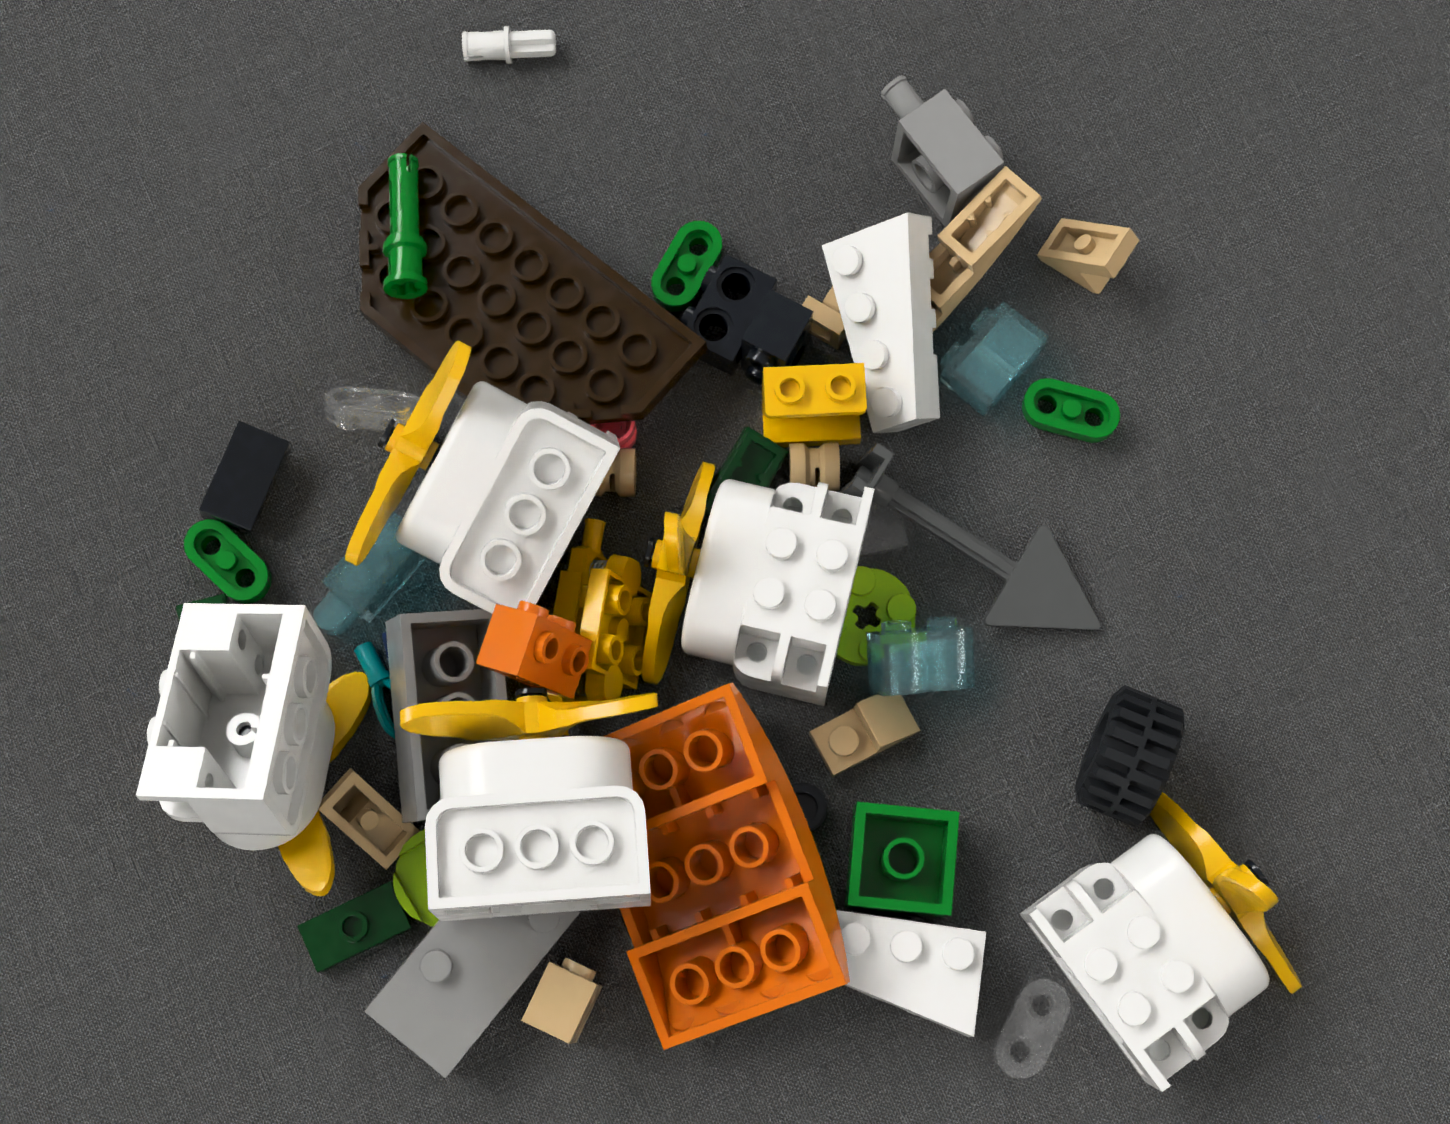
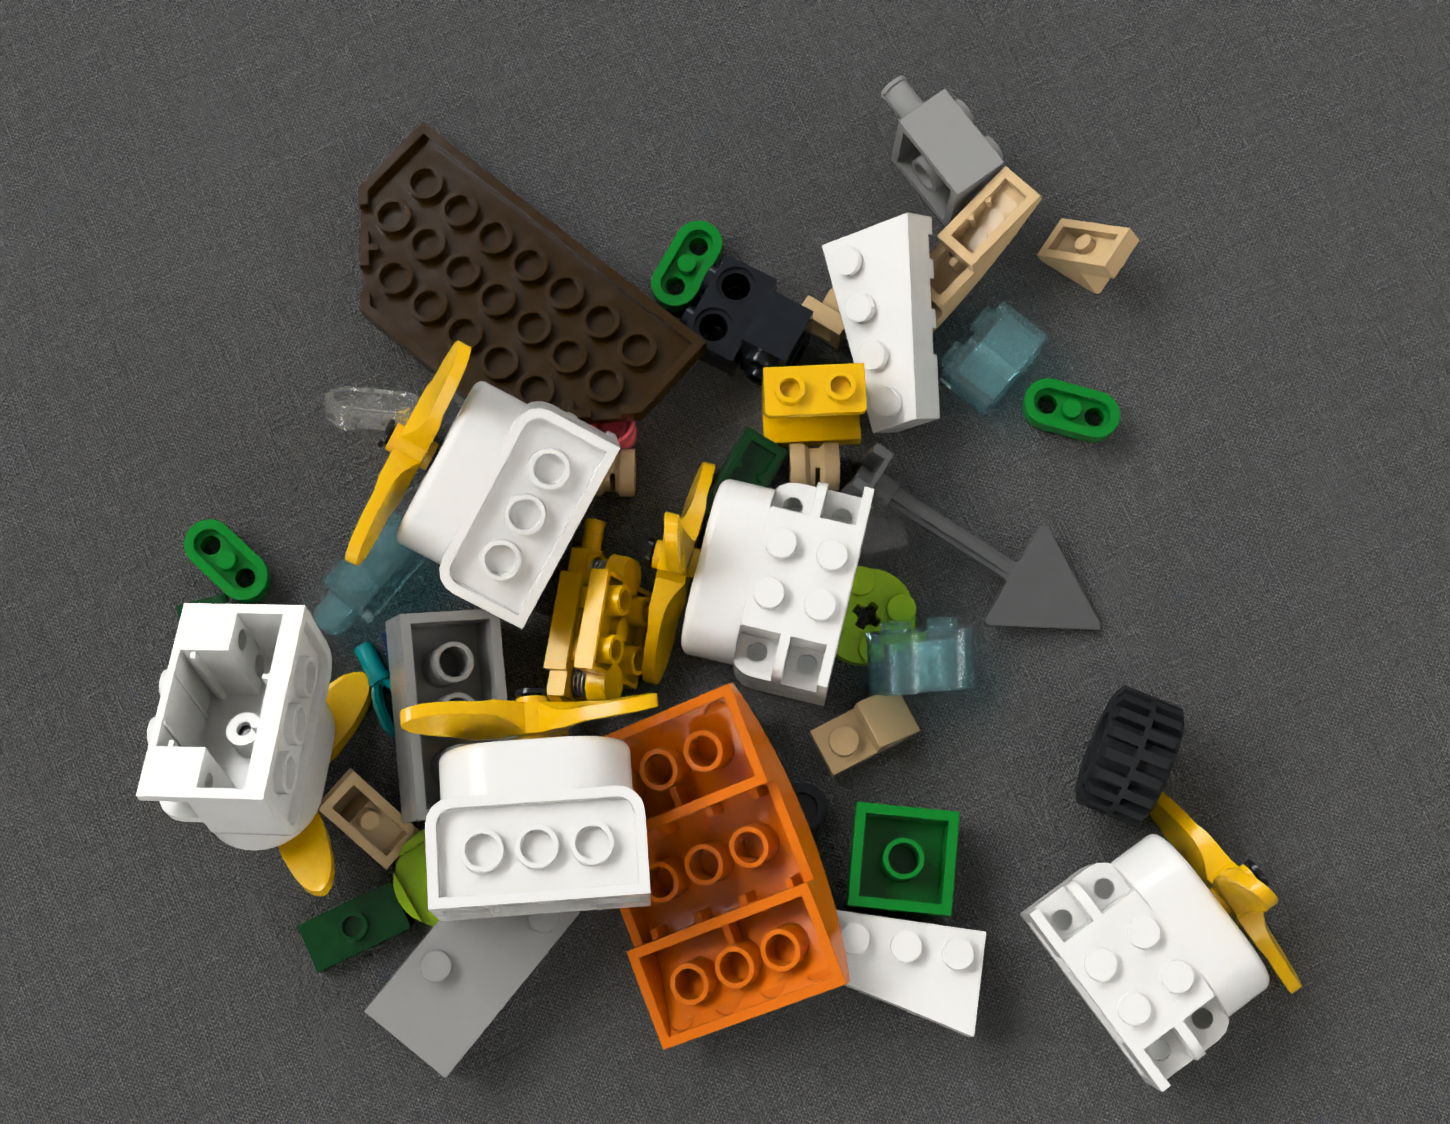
(243, 477): black hinge -> none
(404, 244): green pin -> none
(507, 44): white axle -> none
(535, 648): orange brick -> none
(563, 1000): tan brick -> none
(1035, 1031): clear plate -> none

